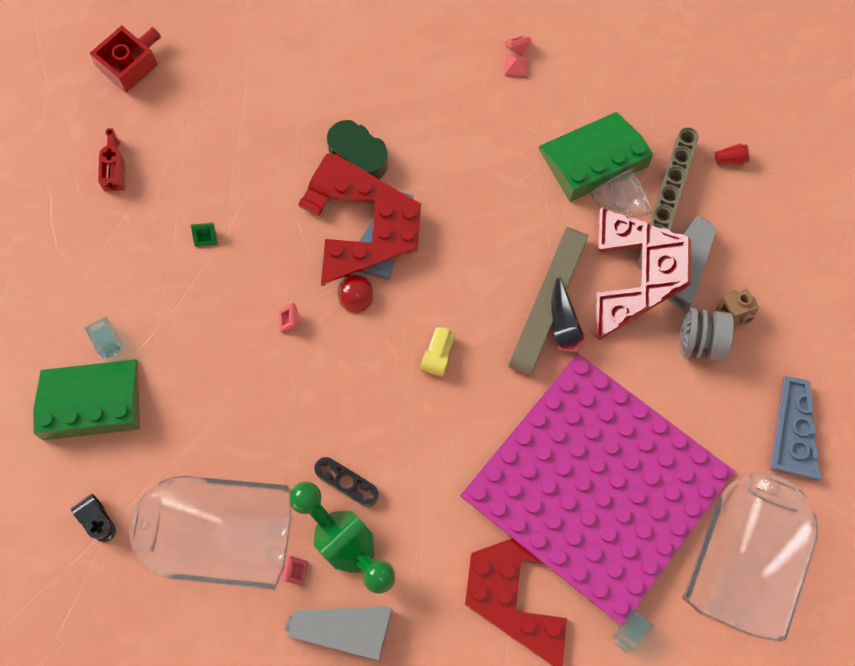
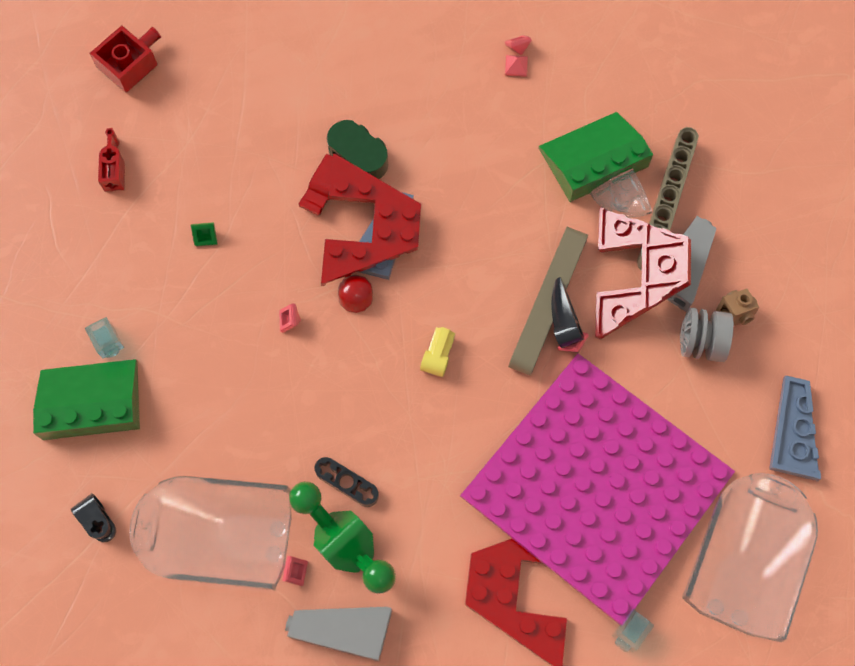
(733, 155): red cone -> none

